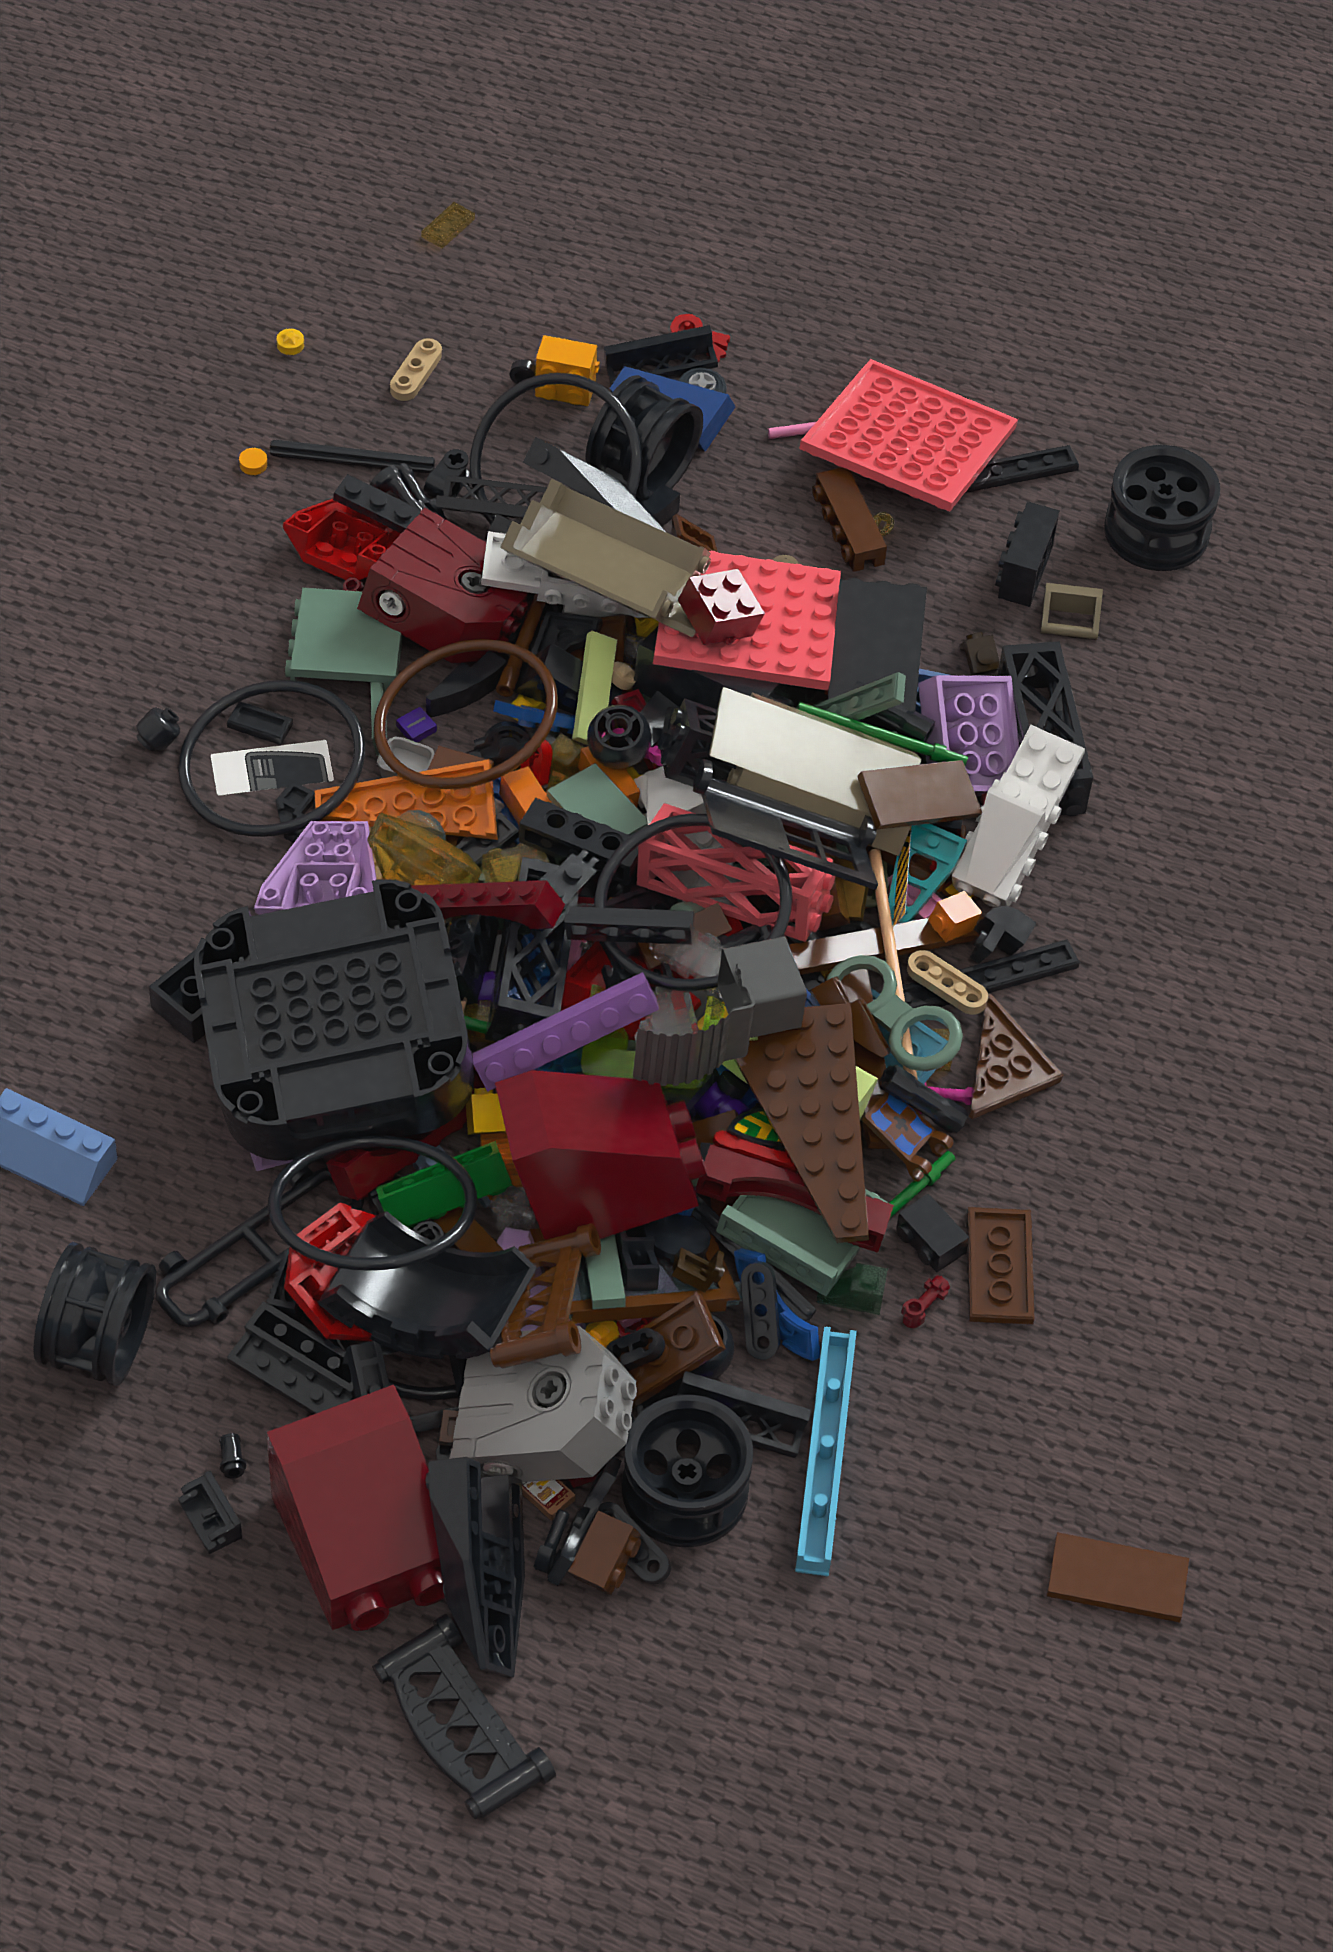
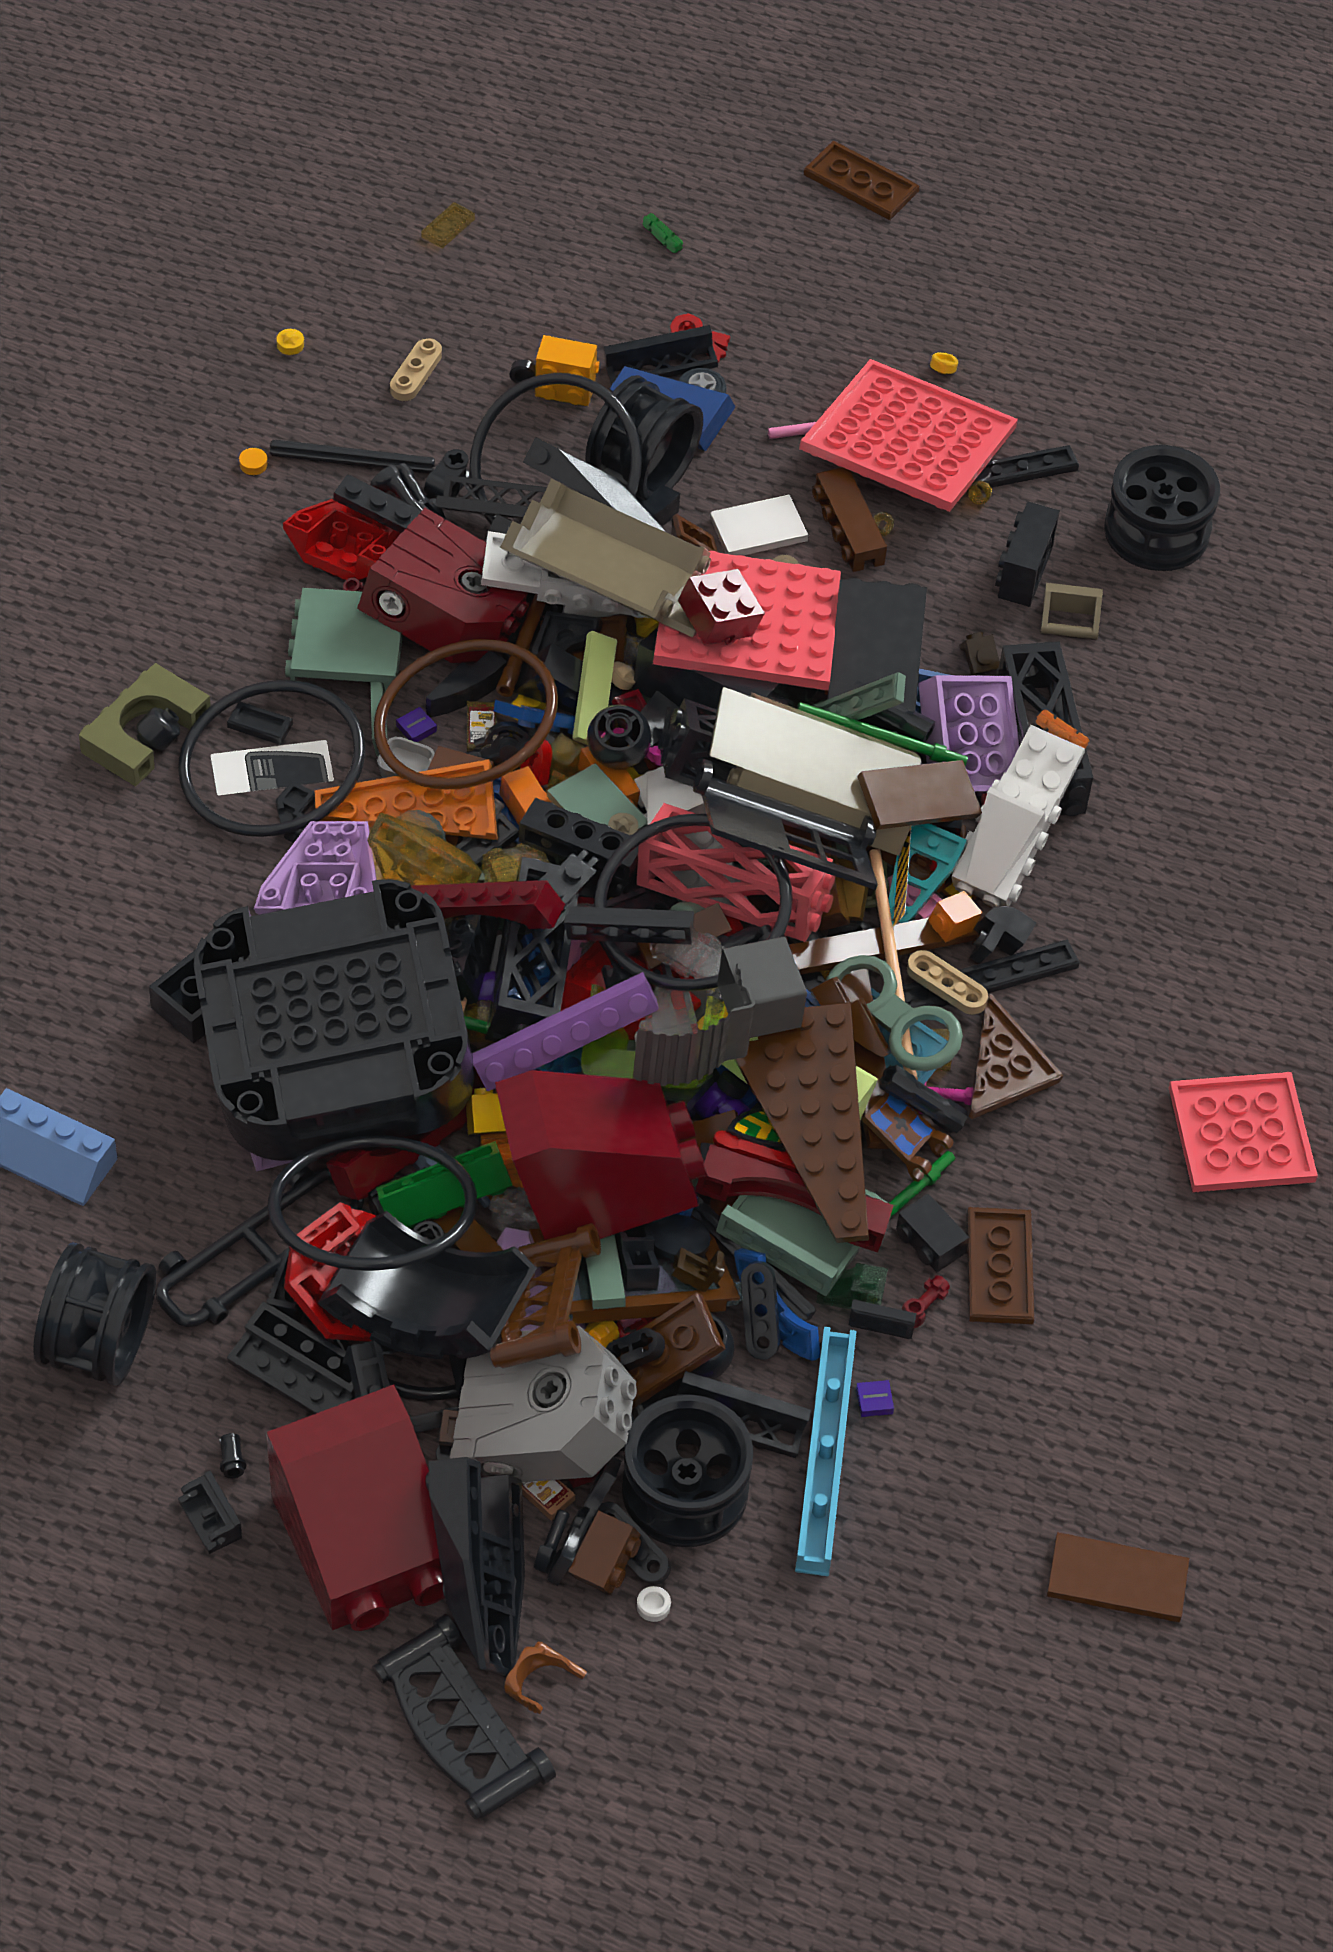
(118, 752): none -> olive arch
(479, 719): none -> tile
(530, 1660): none -> dark orange helmet
(624, 823): none -> dark tan tile
(653, 1603): none -> white tile
(662, 233): none -> green axle
(759, 526): none -> white tile
(861, 180): none -> reddish brown tile
(875, 1398): none -> dark purple tile
(882, 1319): none -> black tile
(944, 363): none -> yellow tile
(975, 494): none -> clear yellow hinge
(1061, 729): none -> orange axle
(1242, 1132): none -> coral plate

